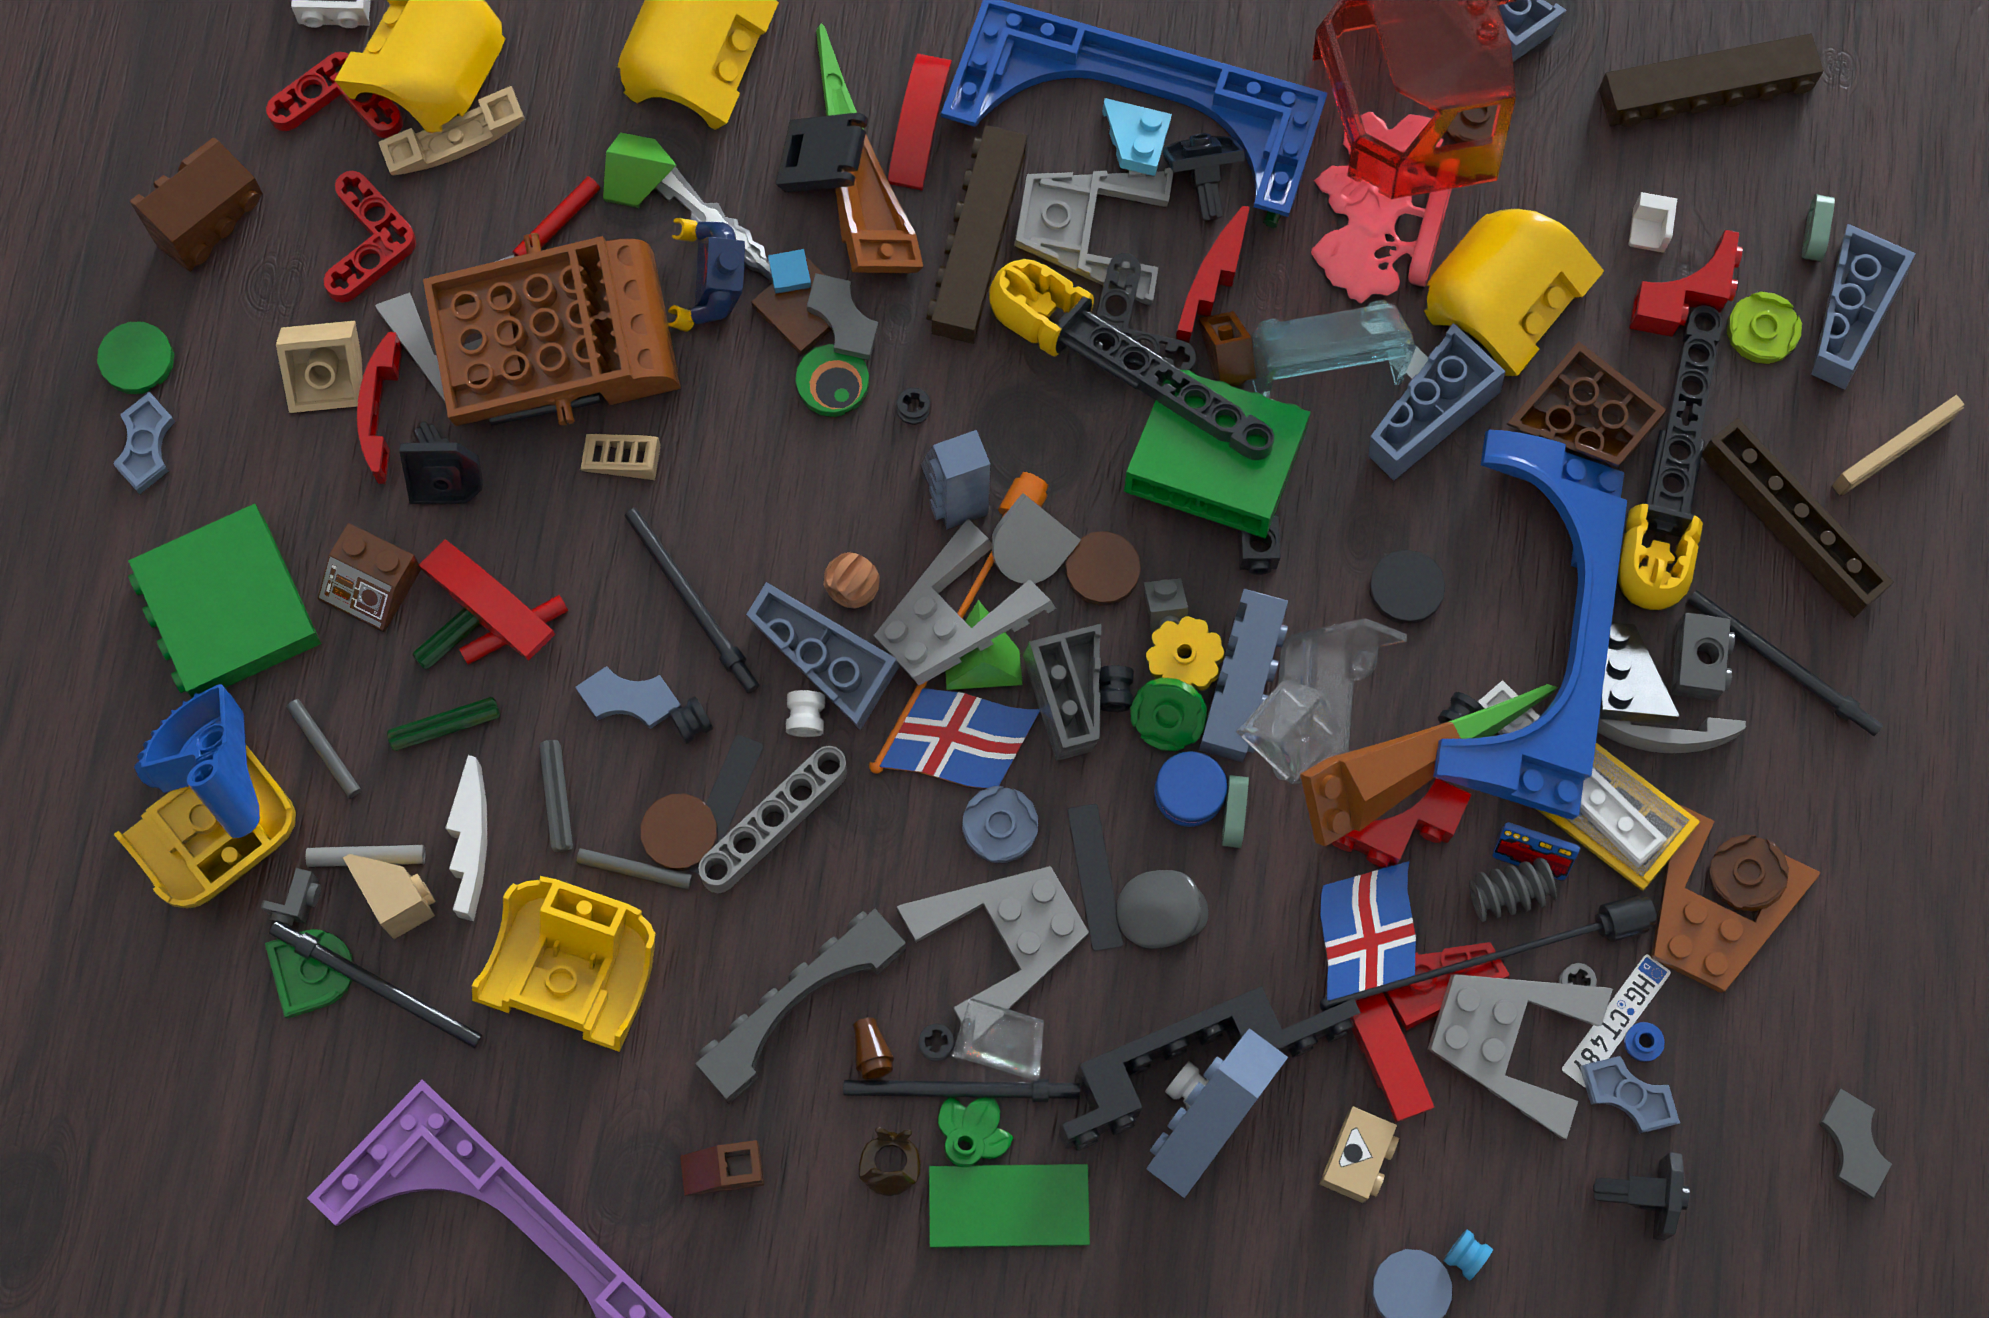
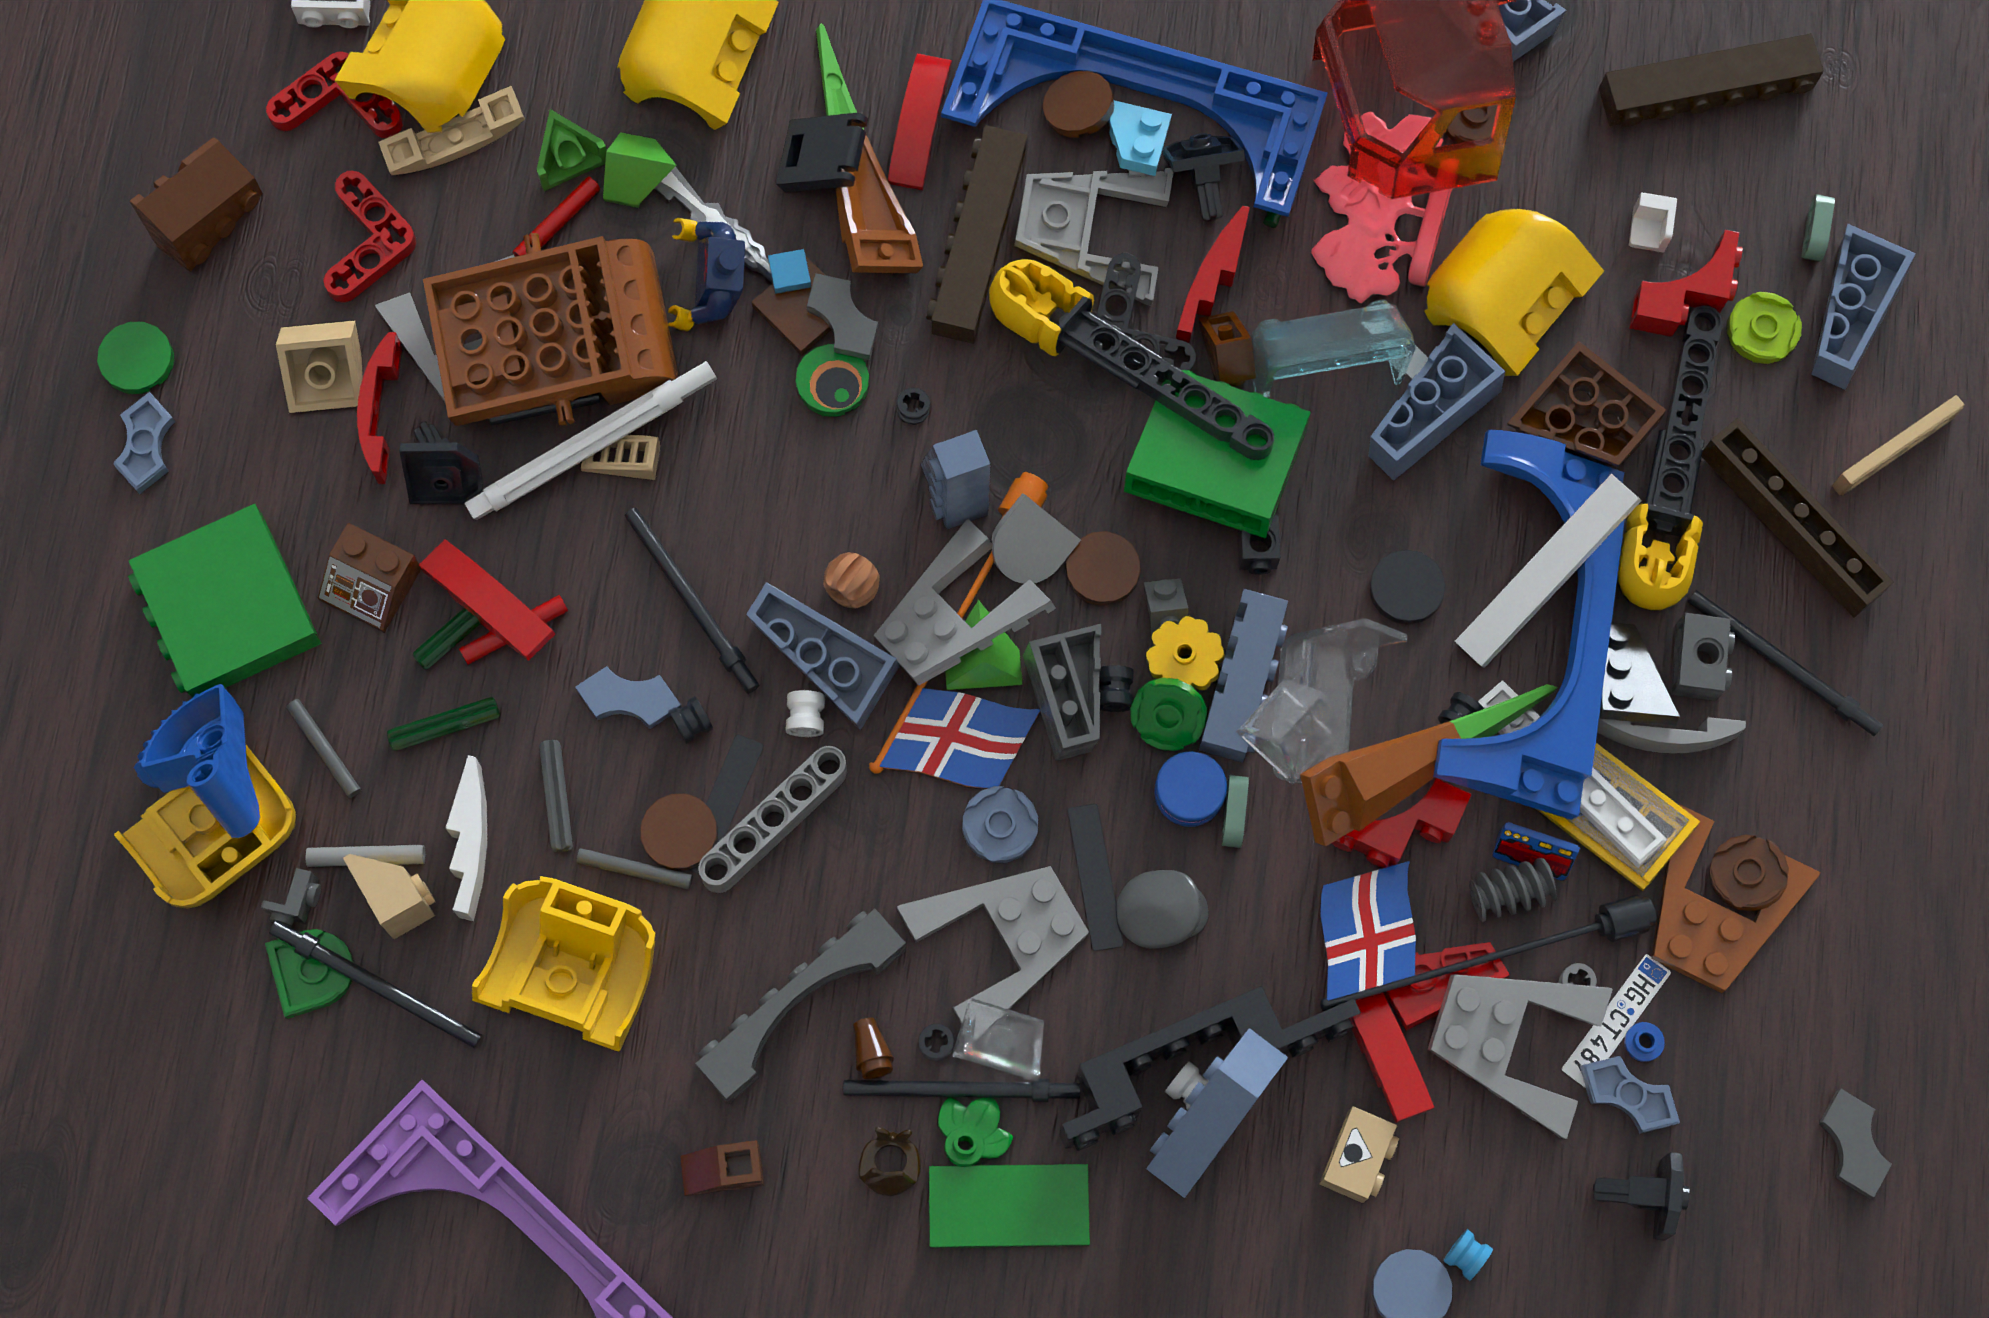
(567, 152): none -> bright green slope
(589, 441): none -> white piece
(1078, 103): none -> reddish brown tile
(1548, 570): none -> white tile

